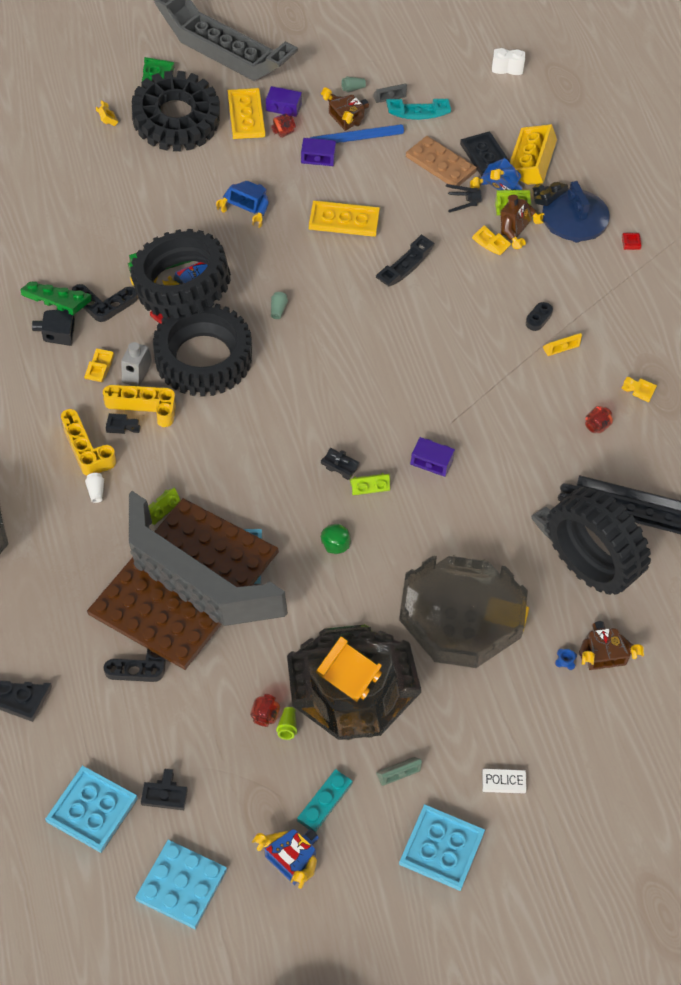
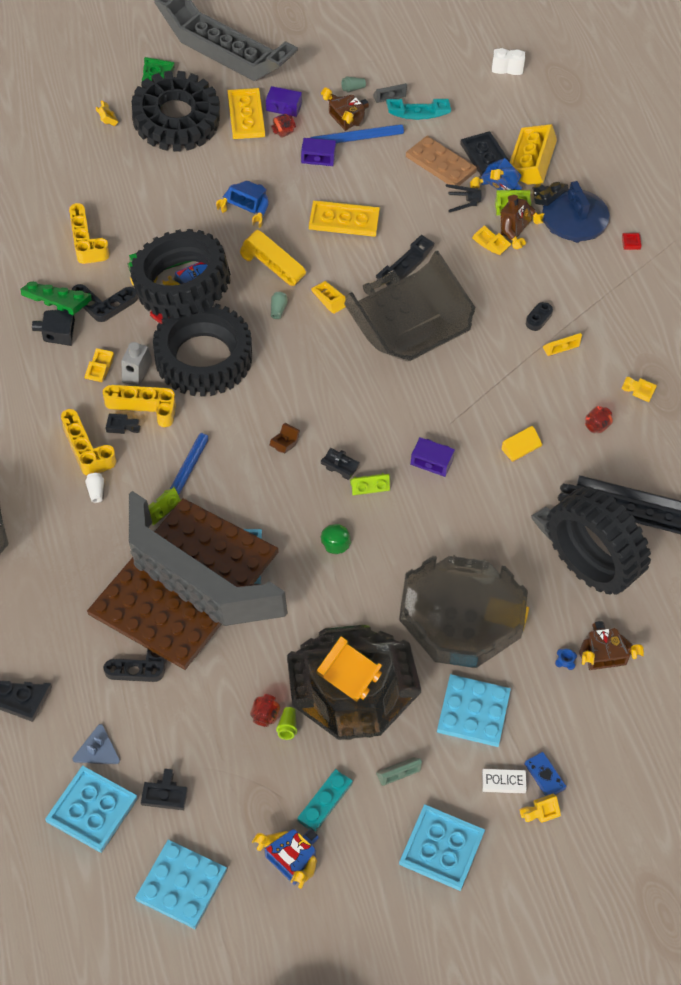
(86, 249): none -> yellow beam
(97, 749): none -> sand blue piece
(189, 462): none -> blue axle
(273, 256): none -> yellow beam
(285, 439): none -> reddish brown bracket
(331, 297): none -> yellow slope
(414, 311): none -> clear smoke windscreen
(473, 710): none -> medium azure plate
(521, 444): none -> yellow slope
(544, 809): none -> yellow plate
(545, 774): none -> blue tile

